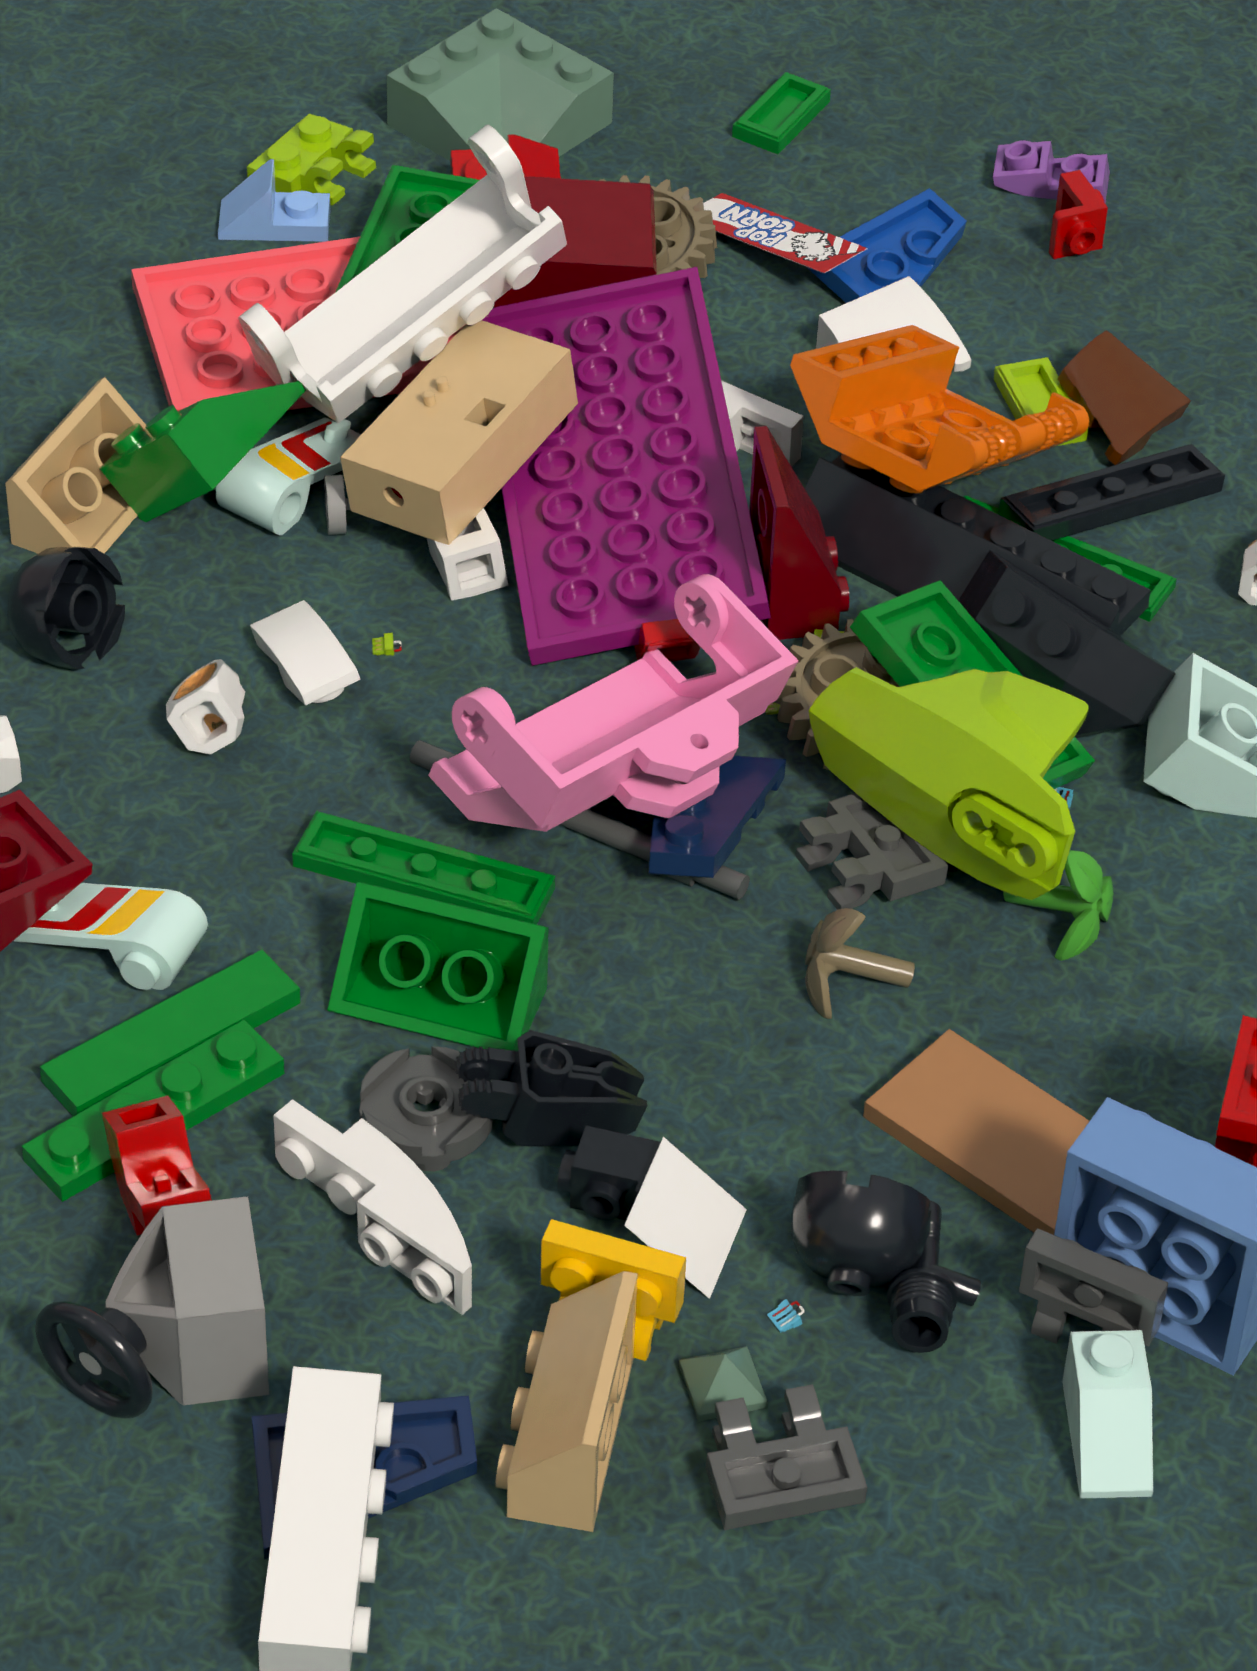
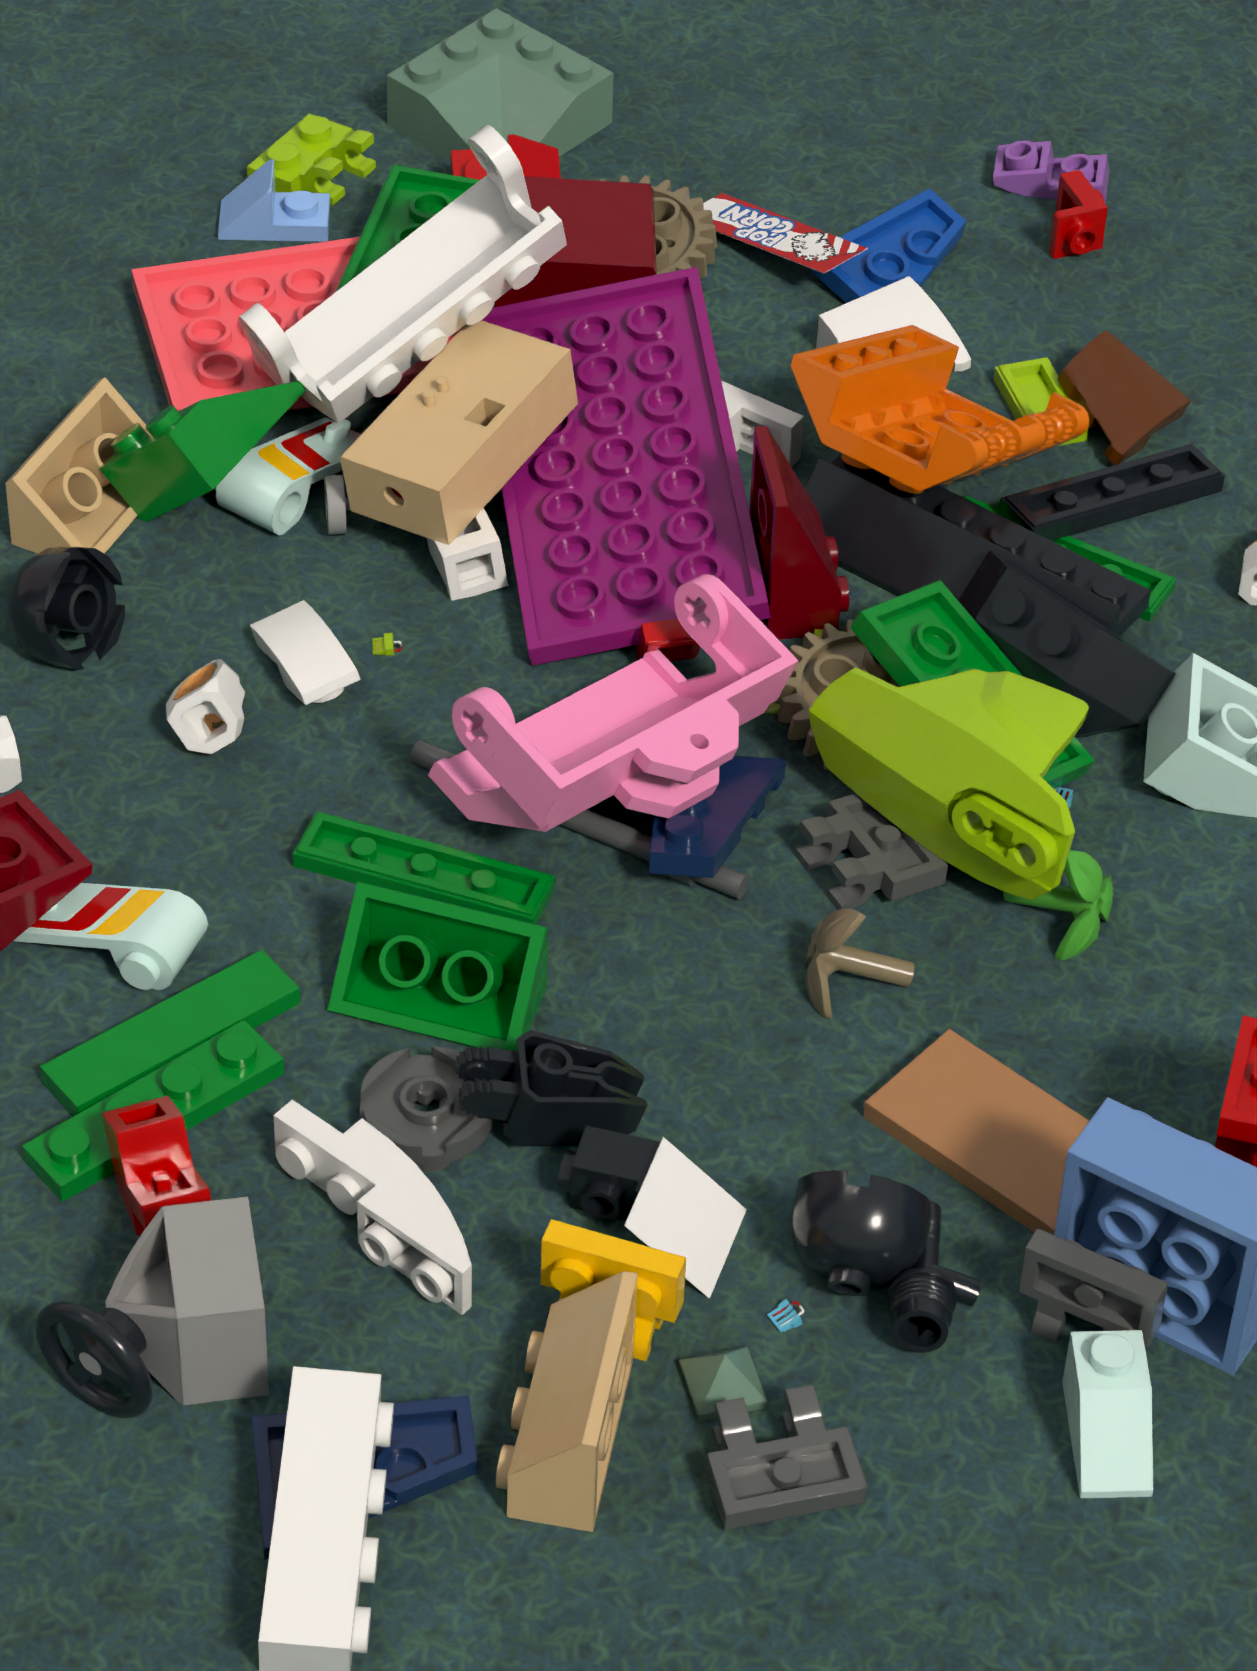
(781, 113): green tile -> none

